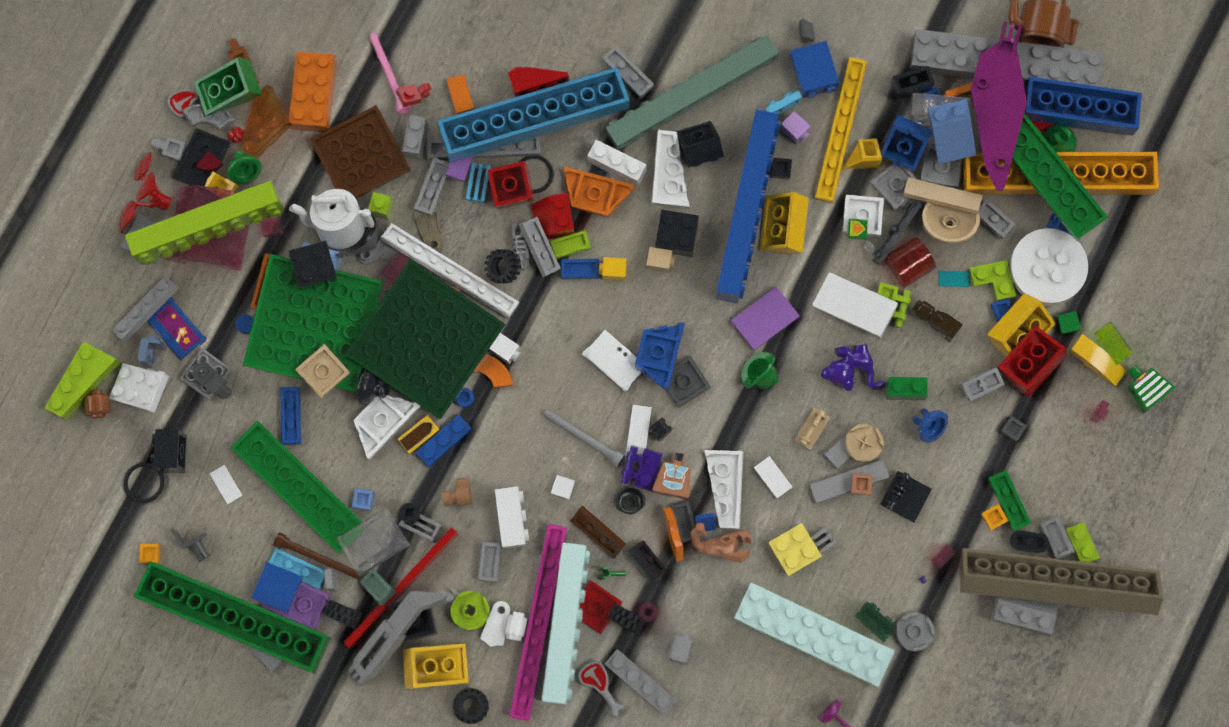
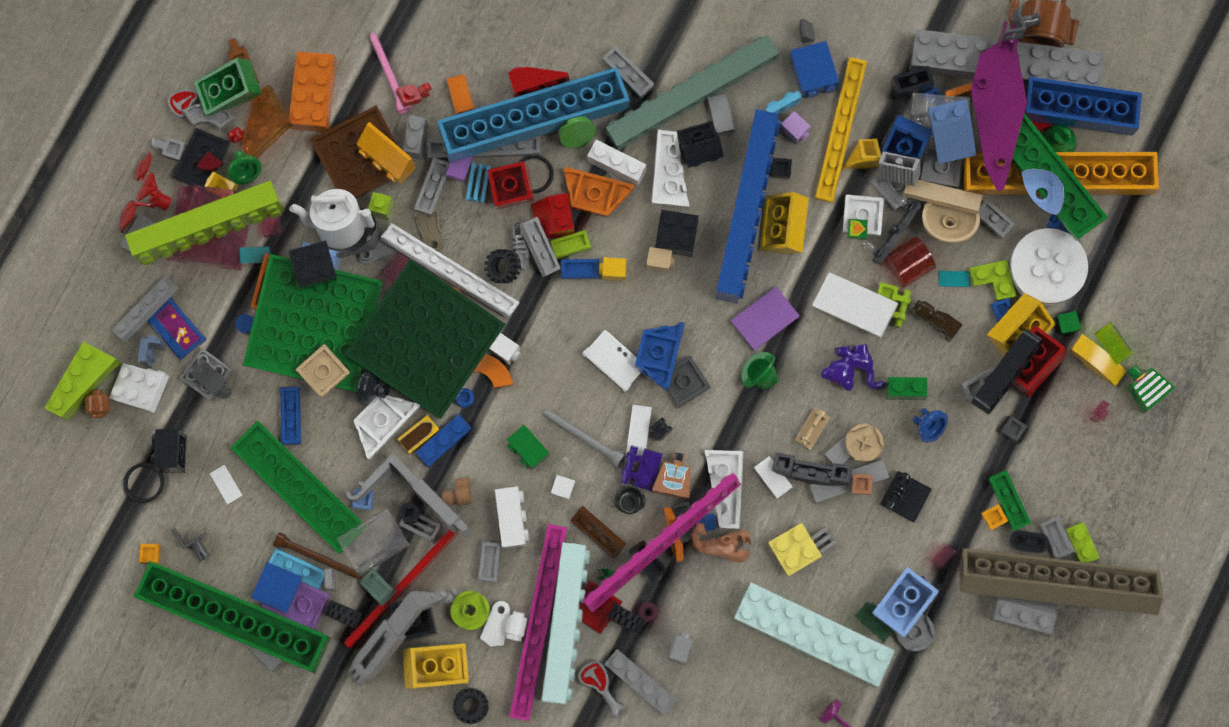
(253, 254): none -> teal sticker
(385, 154): none -> light orange slope
(421, 489): none -> light grey hinge
(528, 448): none -> green brick
(577, 132): none -> bright green tile
(667, 537): none -> dark pink plate
(721, 114): none -> light grey tile
(811, 472): none -> black slope
(899, 168): none -> light grey brick
(905, 602): none -> light blue slope
(1007, 371): none -> black beam
(1020, 23): none -> dark grey bracket
(1039, 178): none -> light blue piece

